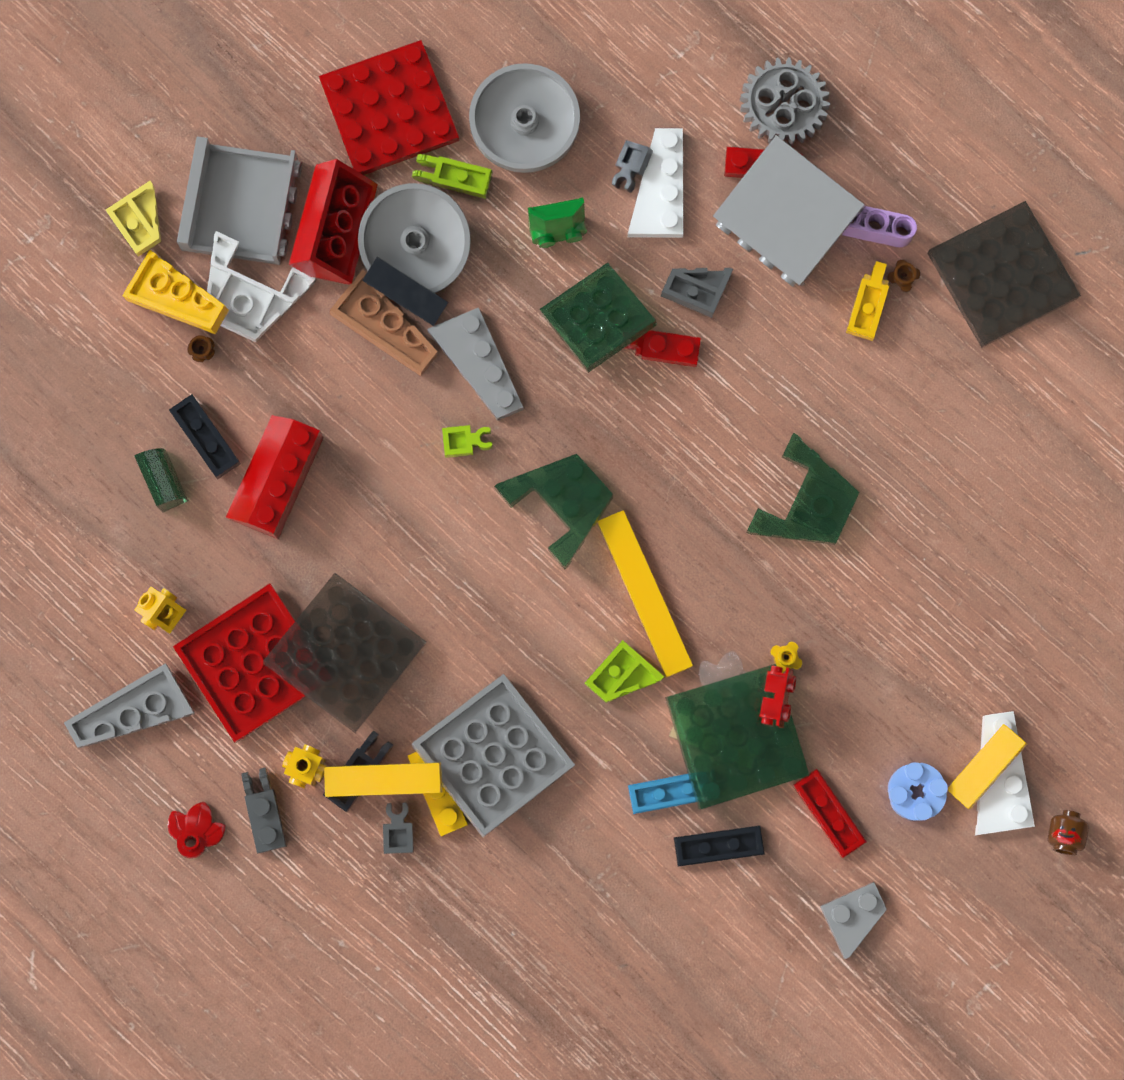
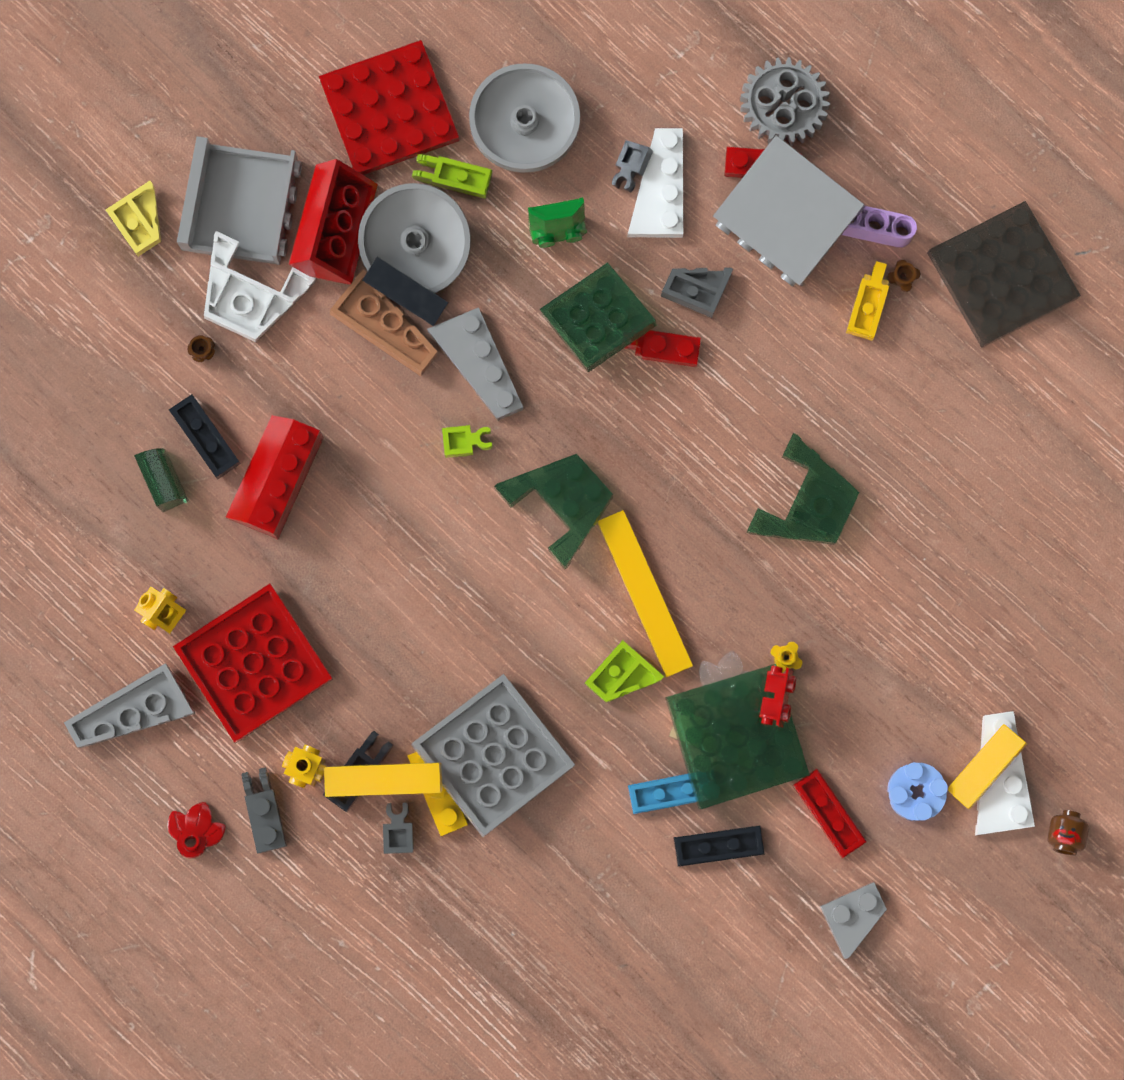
(174, 295): yellow wing -> none
(344, 652): clear smoke plate -> none

